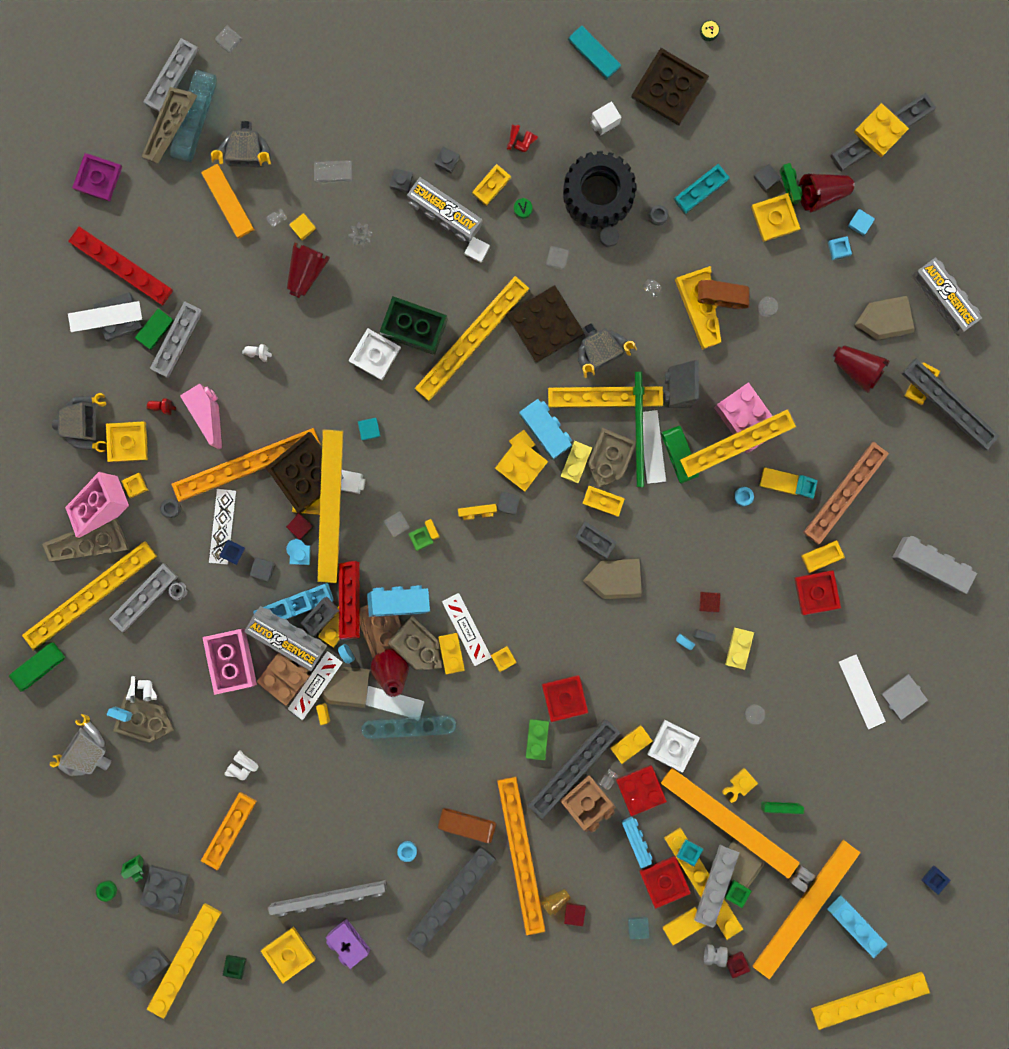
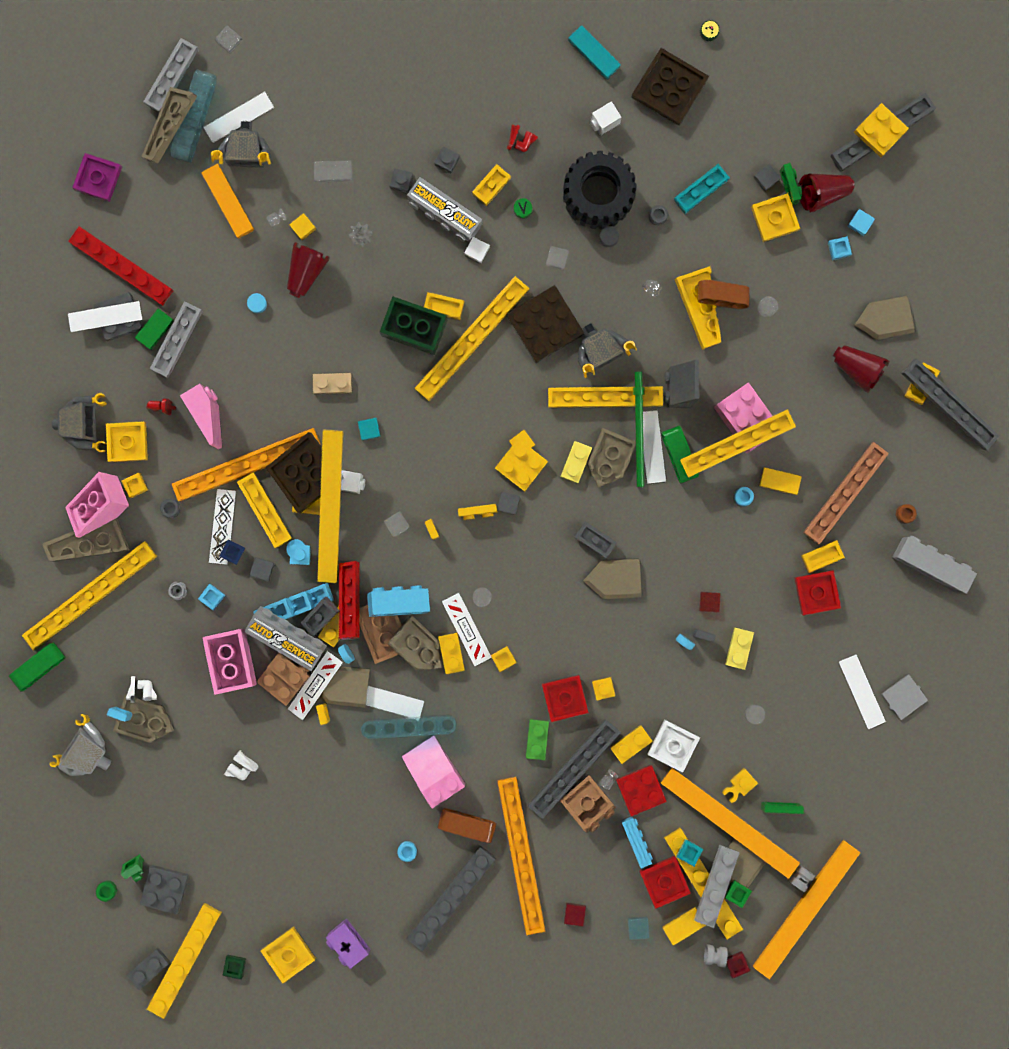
(143, 597): light grey plate -> none
(211, 597): none -> medium azure tile
(228, 831): light orange tile -> none
(232, 120): none -> white sticker
(257, 303): none -> medium azure tile
(262, 351): white piece -> none
(264, 510): none -> yellow plate
(299, 526): dark red tile -> none
(319, 900): light grey plate -> none
(332, 383): none -> tan plate
(374, 354): white plate -> none
(390, 672): dark red cone -> none
(421, 538): bright green tile -> none
(433, 771): none -> bright pink slope
(445, 305): none -> yellow tile
(482, 597): none -> clear tile
(546, 428): medium azure brick -> none
(555, 902): clear yellow cone -> none
(603, 501): yellow plate -> none
(603, 688): none -> yellow plate
(806, 486): teal tile -> none
(857, 926): medium azure brick -> none
(870, 1000): yellow plate -> none
(906, 513): none -> dark orange tile
(935, 880): dark blue plate -> none
(947, 296): light grey brick -> none

